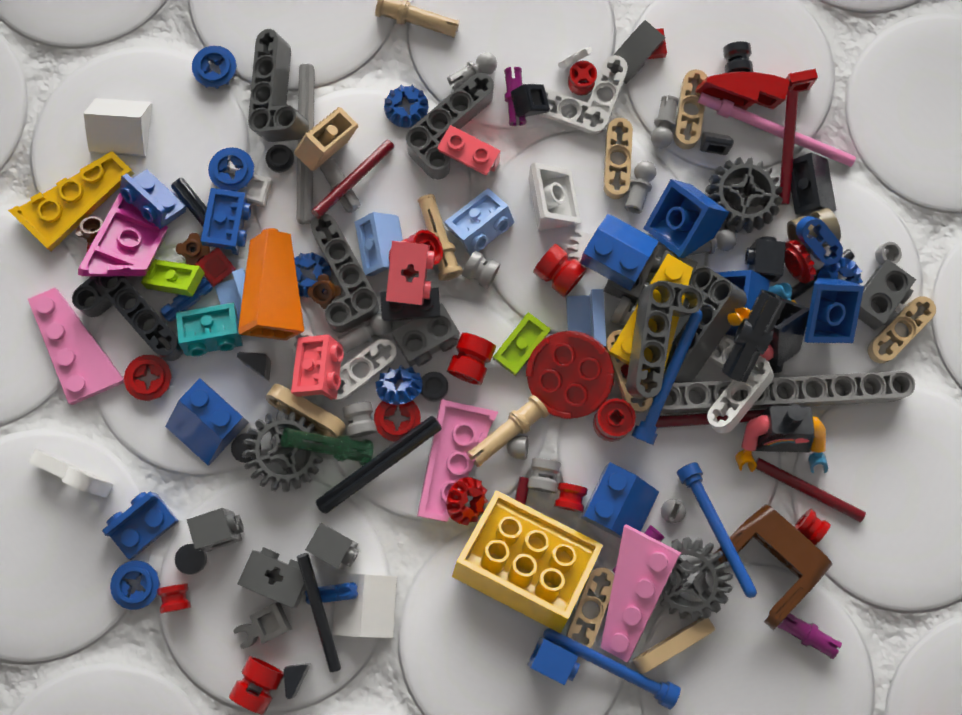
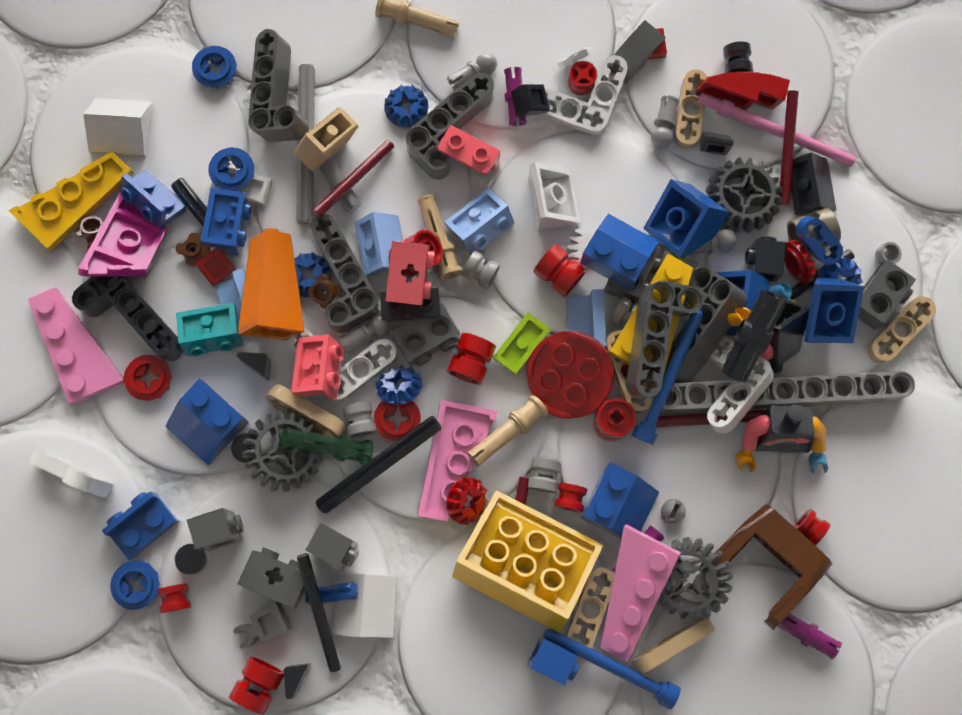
(173, 277): lime plate -> none
(183, 302): blue axle -> none
(279, 158): black plate -> none
(434, 386): black tile -> none
(518, 447): light grey hinge -> none
(624, 177): tan beam -> none
(644, 173): light grey pin -> none
(691, 477): blue piece -> none
(802, 80): red tile -> none
(810, 490): dark red bar -> none

